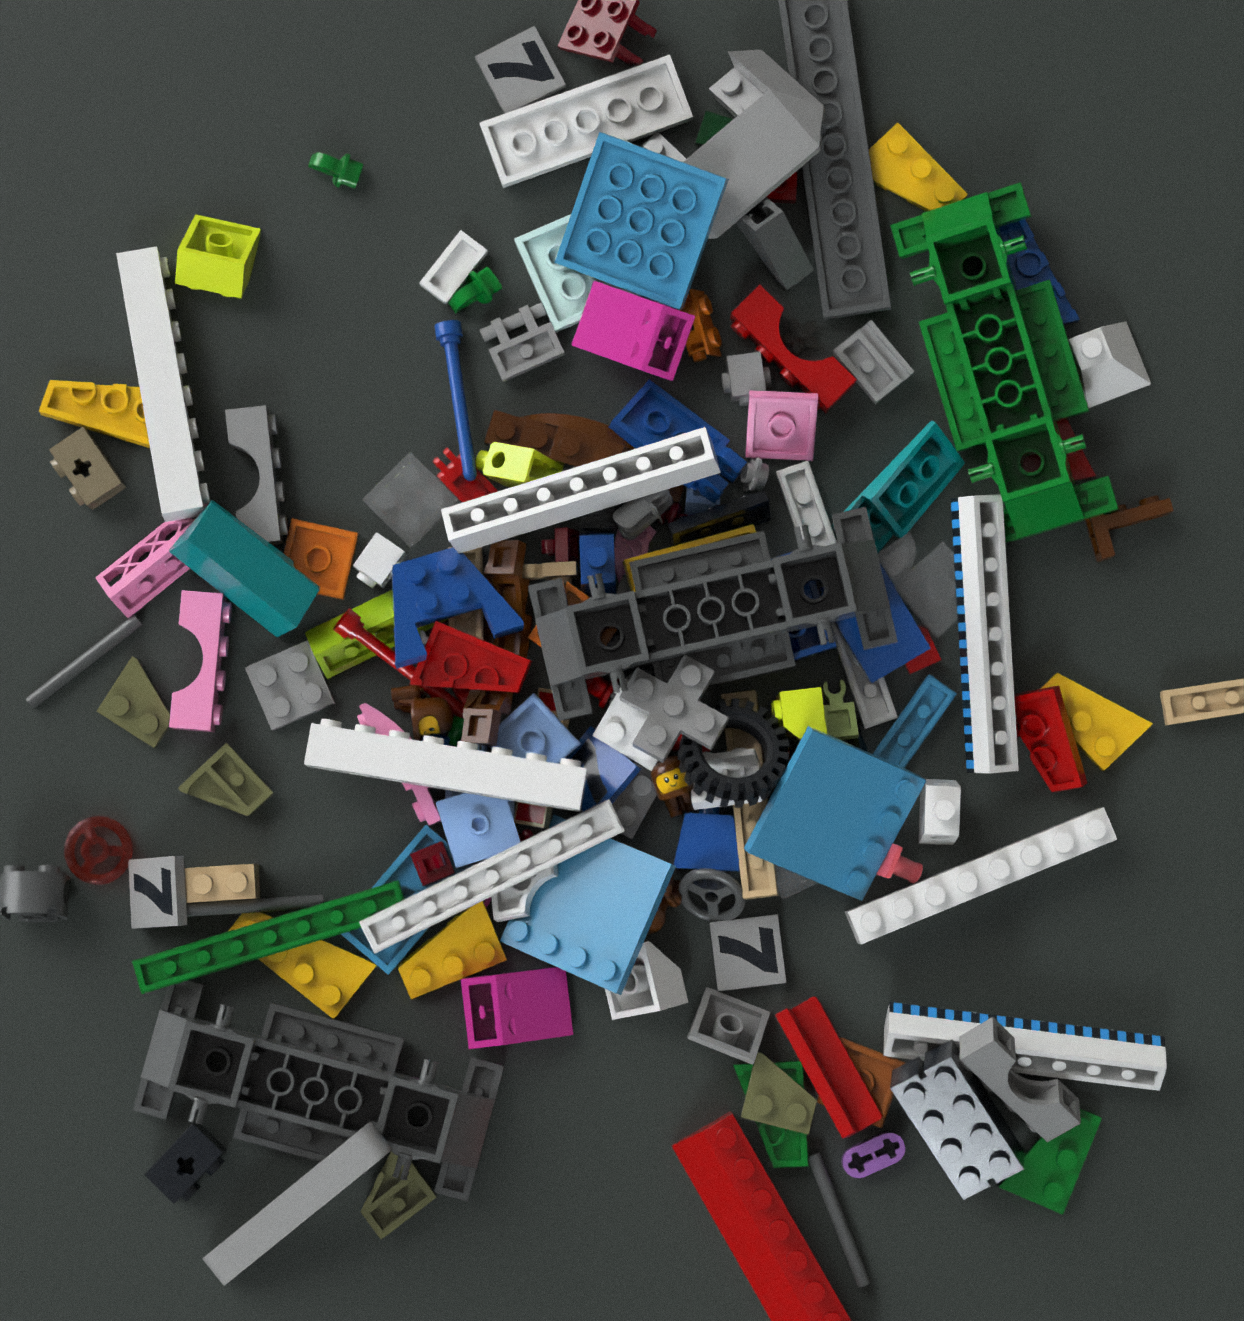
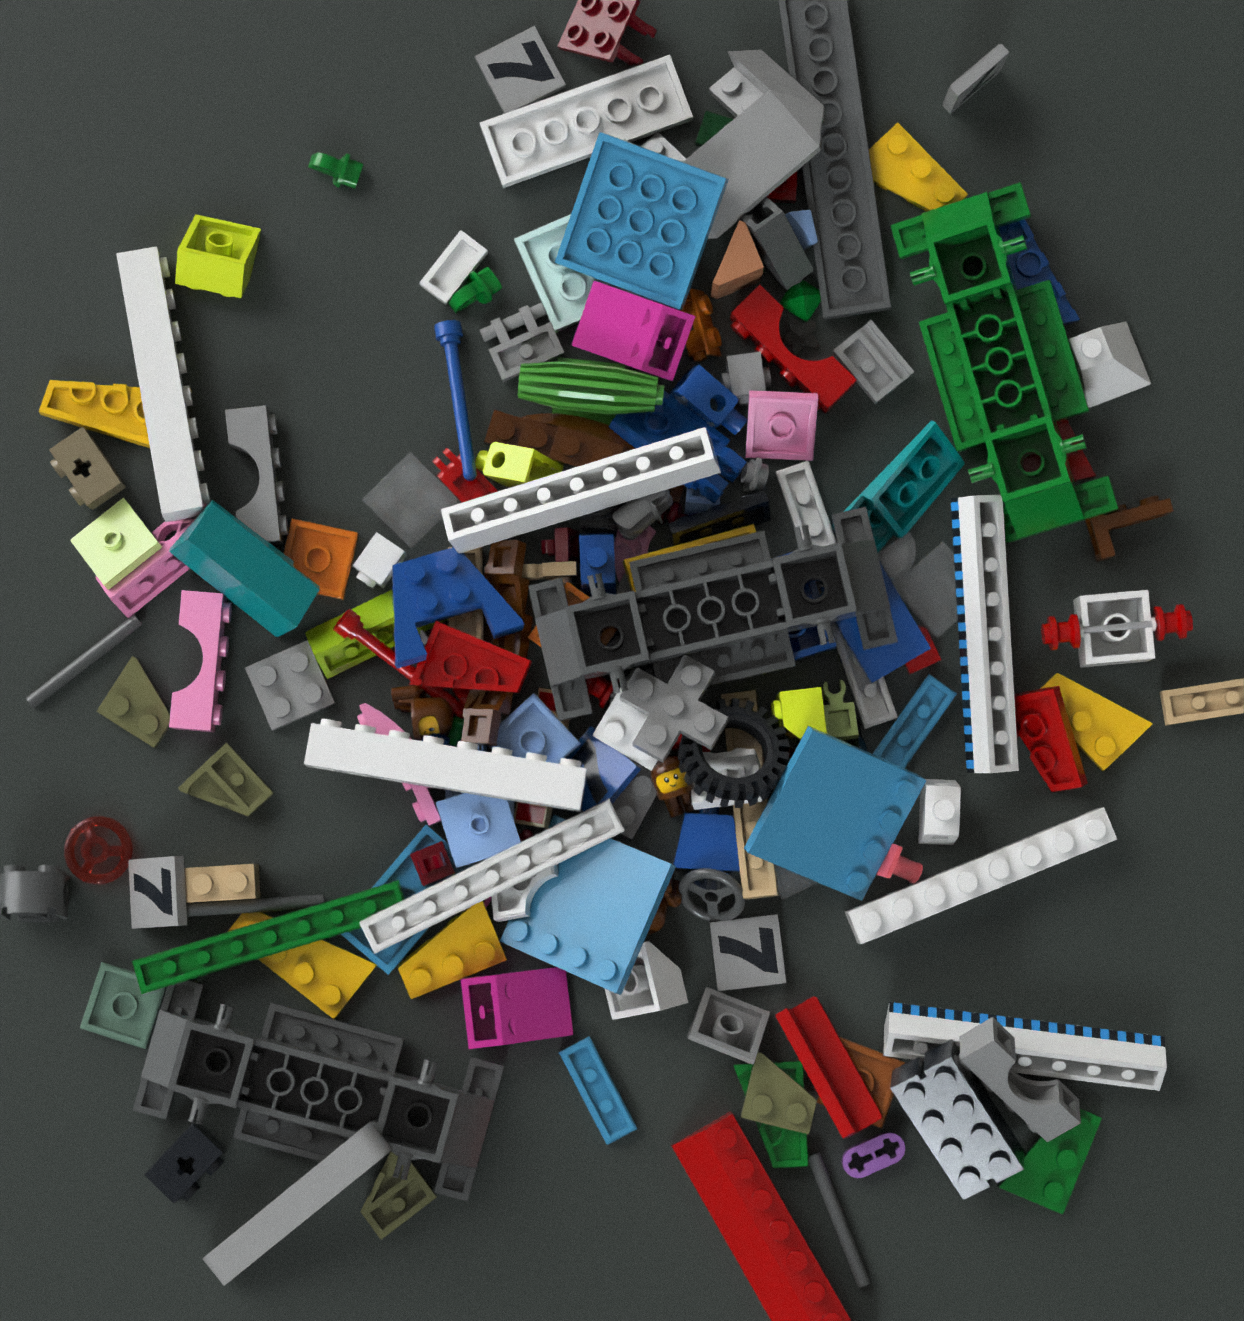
(116, 543): none -> yellowish green plate
(120, 1009): none -> sand green tile
(589, 388): none -> bright green plate
(598, 1090): none -> dark azure tile
(695, 392): none -> blue torso
(739, 266): none -> nougat slope
(801, 300): none -> green slope
(803, 227): none -> light blue slope
(975, 78): none -> light grey tile
(1115, 628): none -> white brick

